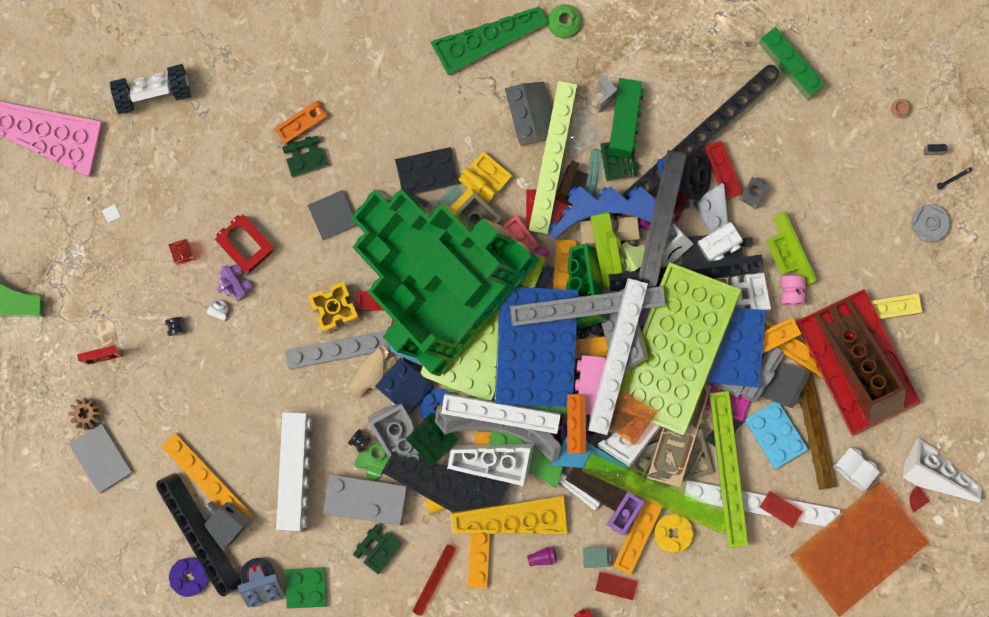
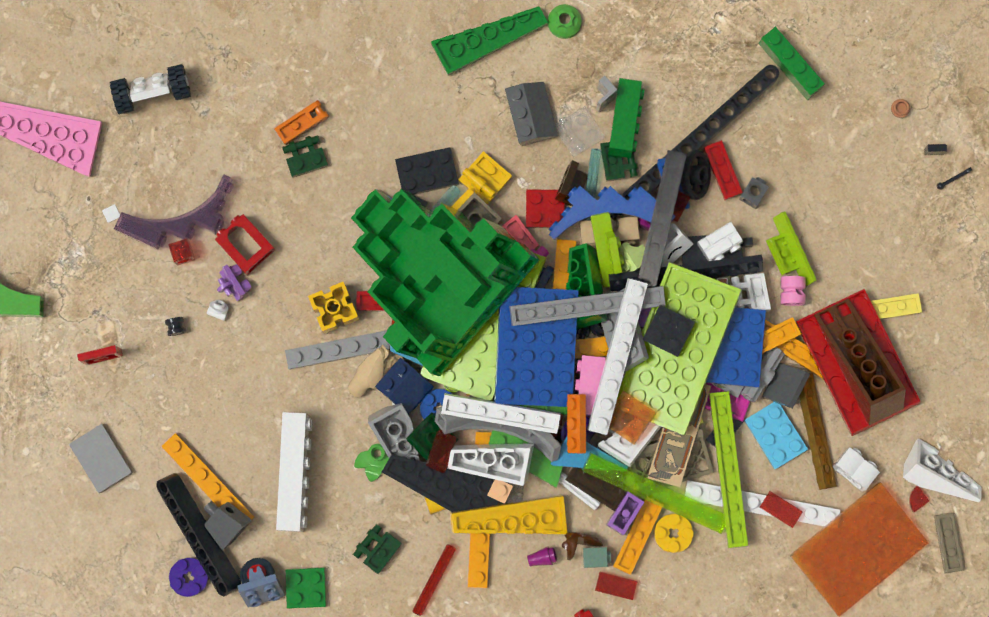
(78, 412): medium nougat gear -> none
(204, 216): none -> clear purple arch
(332, 215): dark grey tile -> none
(359, 440): black wheel -> none
(365, 500): light grey brick -> none
(440, 451): none -> clear red tile
(500, 491): none -> light nougat plate
(552, 157): yellowish green plate -> none
(575, 538): none -> reddish brown piece
(668, 330): none -> black plate
(714, 208): wing -> none
(930, 223): light grey tile -> none
(949, 543): none -> dark tan tile

